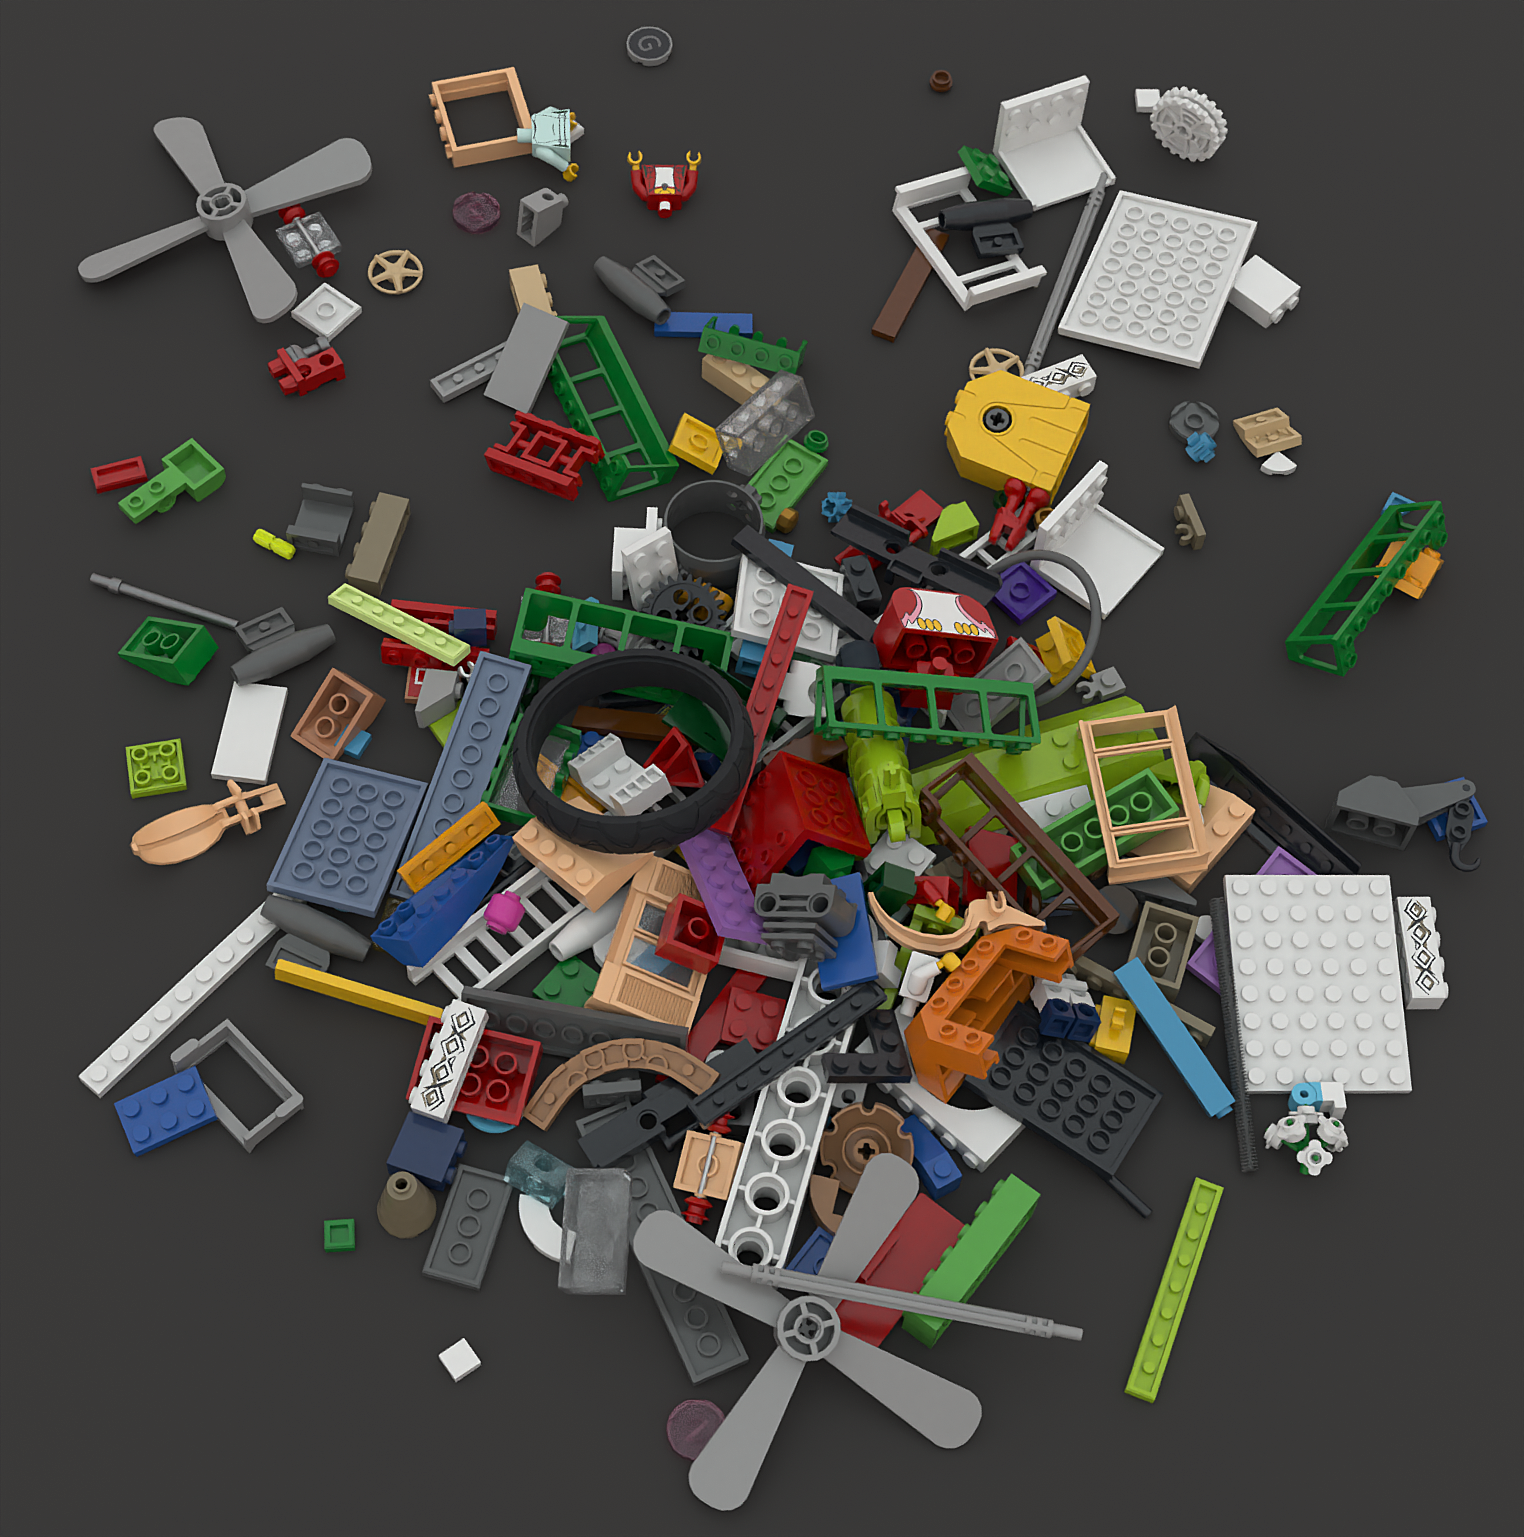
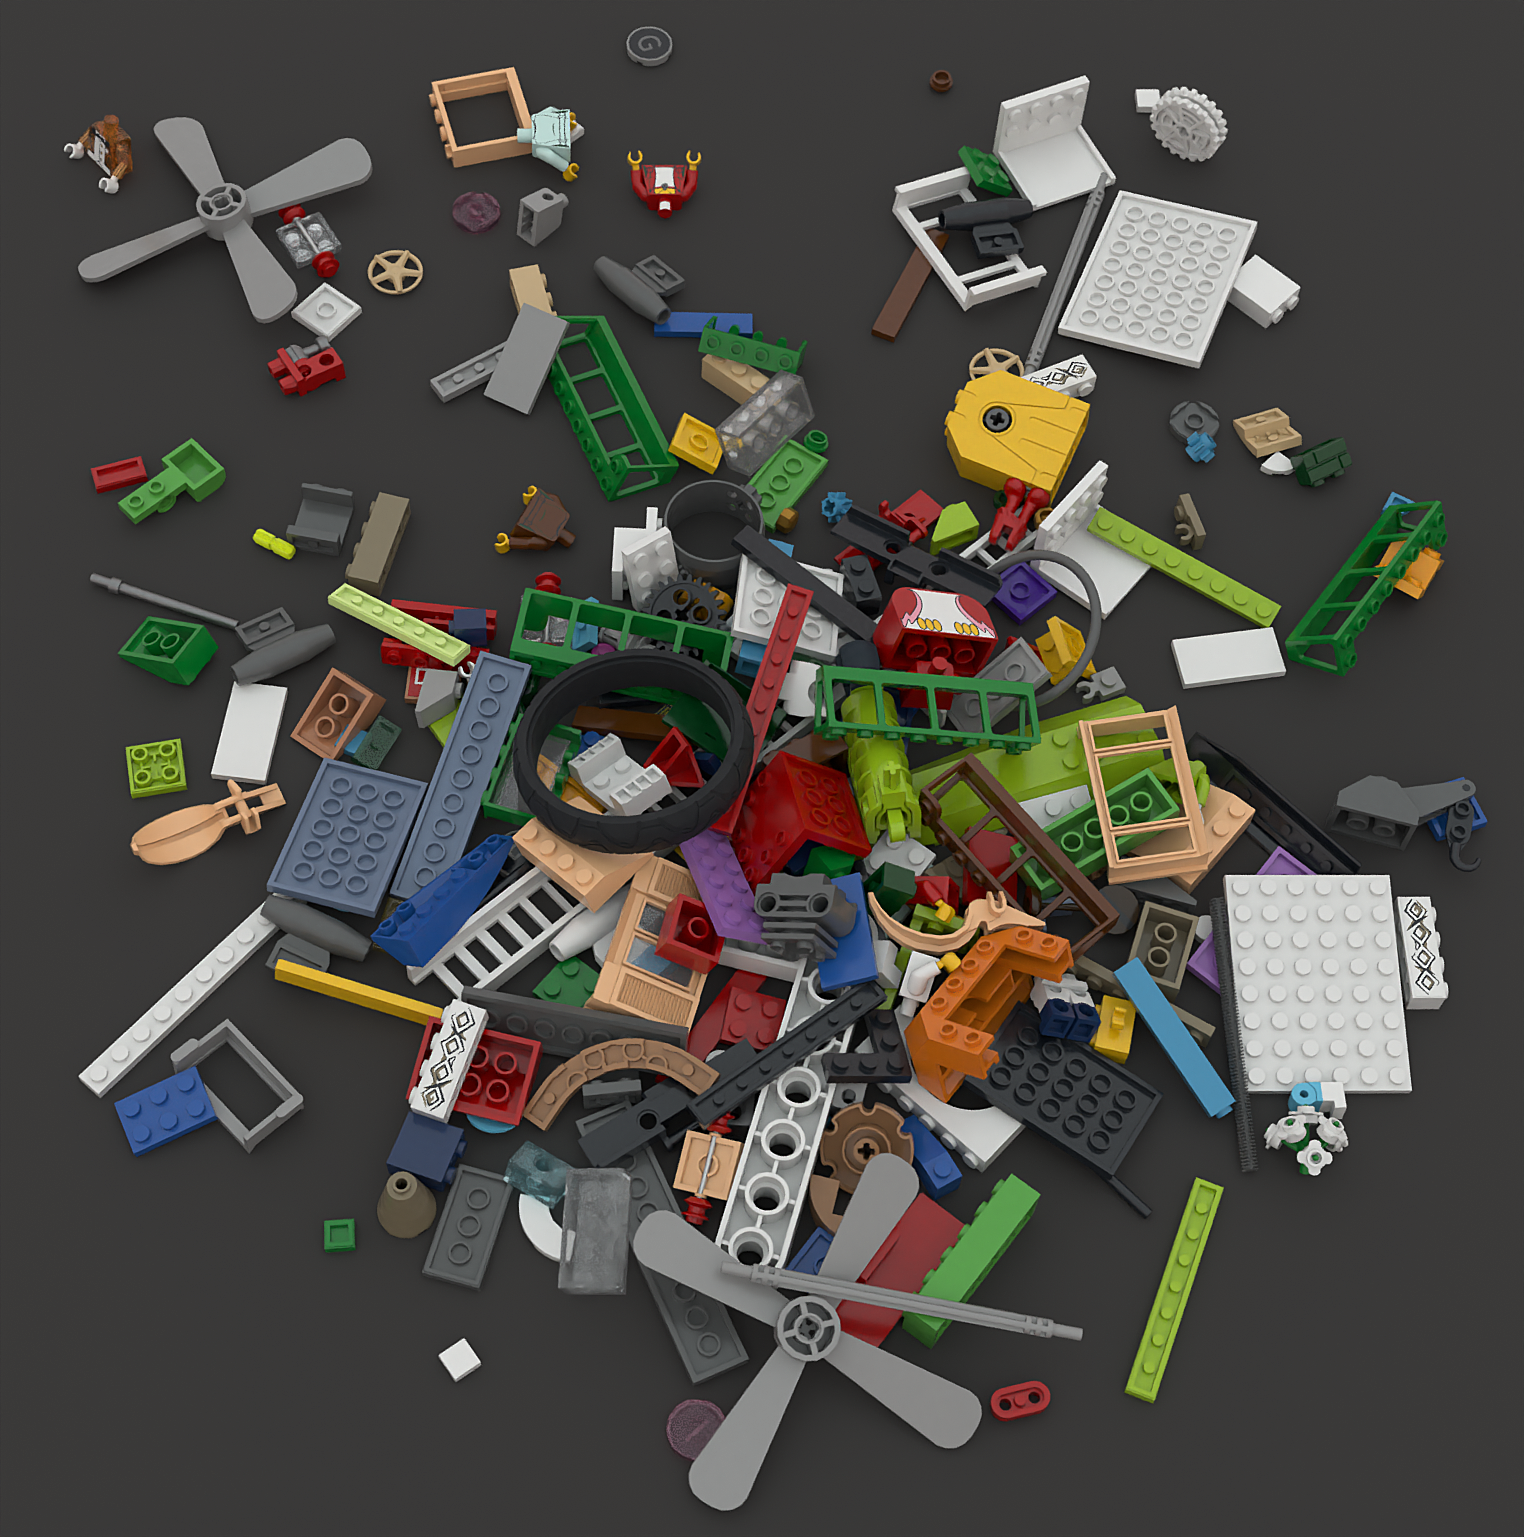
(108, 148): none -> clear orange torso
(376, 743): none -> clear green plate
(448, 847): light orange plate -> none
(504, 912): dark pink head -> none
(538, 525): none -> reddish brown torso
(539, 472): red fence -> none
(1018, 1400): none -> red plate
(1183, 568): none -> lime plate
(1228, 657): none -> white tile
(1321, 461): none -> dark green brick

